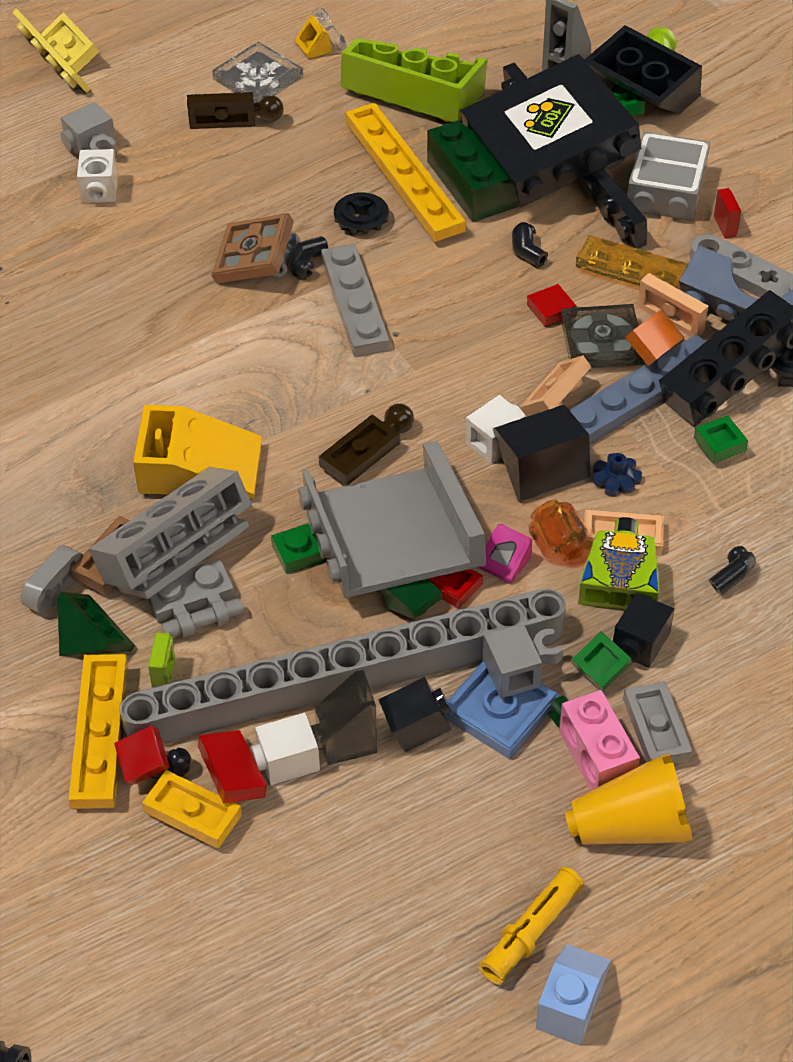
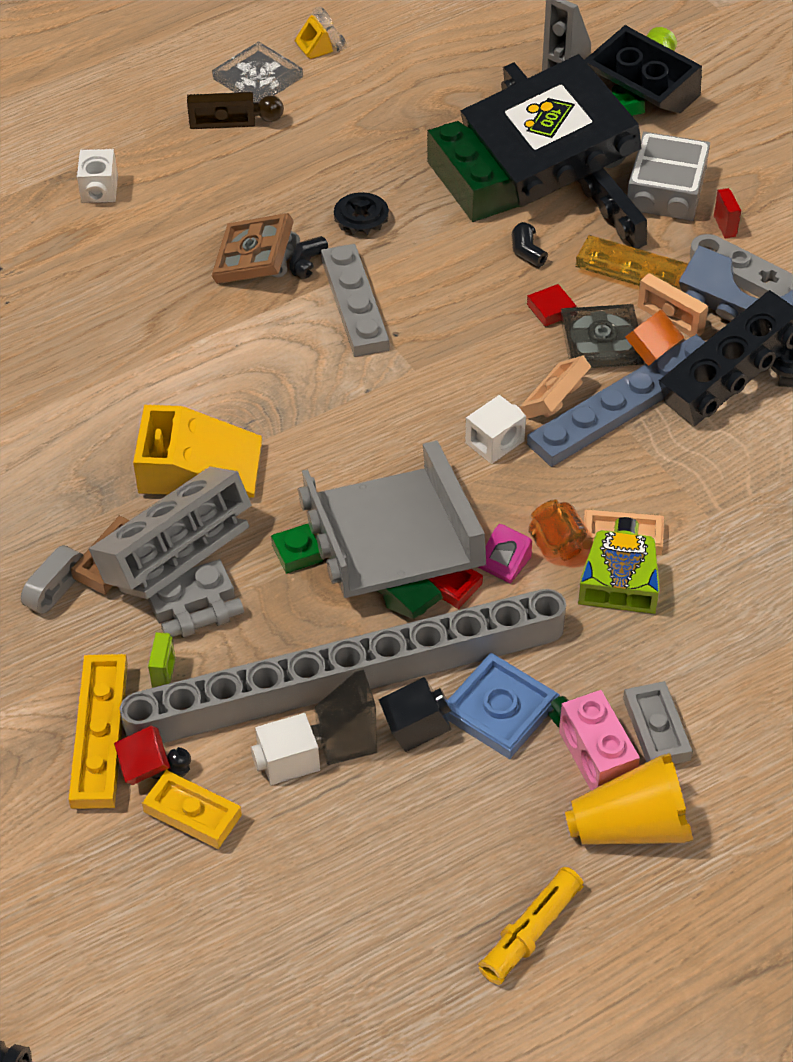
(66, 46): light yellow bracket -> none
(87, 628): dark green slope -> none
(88, 129): light grey brick -> none
(232, 766): red tile -> none
(366, 444): dark brown plate -> none
(405, 172): yellow plate -> none
(413, 78): lime wedge -> none
(516, 660): light grey brick -> none
(544, 451): black slope -> none
(571, 994): light blue slope -> none
(601, 661): green plate -> none
(616, 473): dark blue plant -> none
(643, 629): black brick -> none
(720, 439): green plate -> none
(739, 565): black arm -> none

